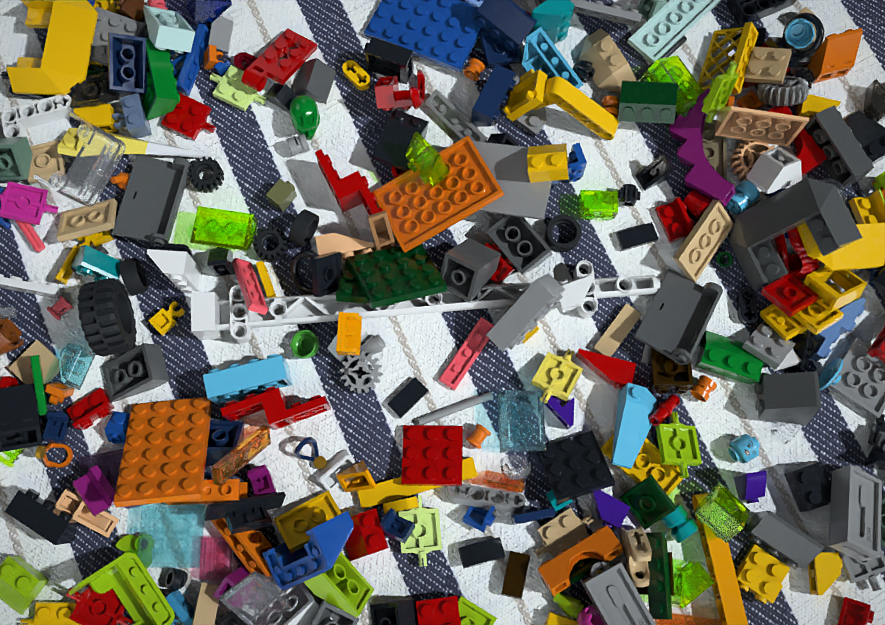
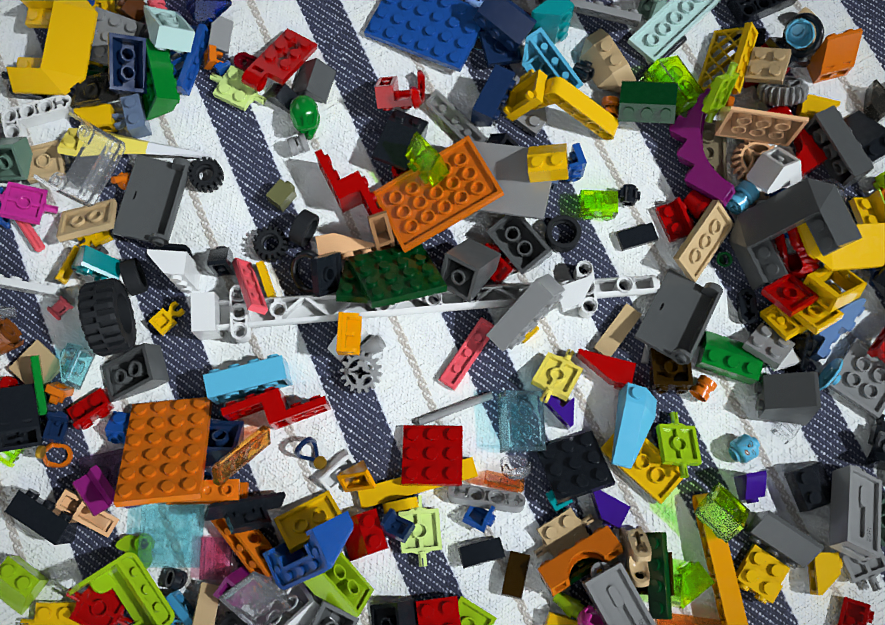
(188, 118): red plate -> none
(224, 228): clear neon green slope -> none
(261, 480): magenta bracket -> none
(305, 344): bright green hair -> none
(353, 77): yellow beam -> none
(389, 59): black window -> none
(408, 397): black tile -> none
(474, 69): orange wheel -> none
(478, 436): orange bush -> none
(532, 515): dark blue plate -> none
(648, 502): dark green plate -> none
(655, 172): black slope -> none
(664, 410): red pin -> none
(680, 525): teal wheel -> none
(749, 101): orange plate -> none
(807, 75): black gear -> none

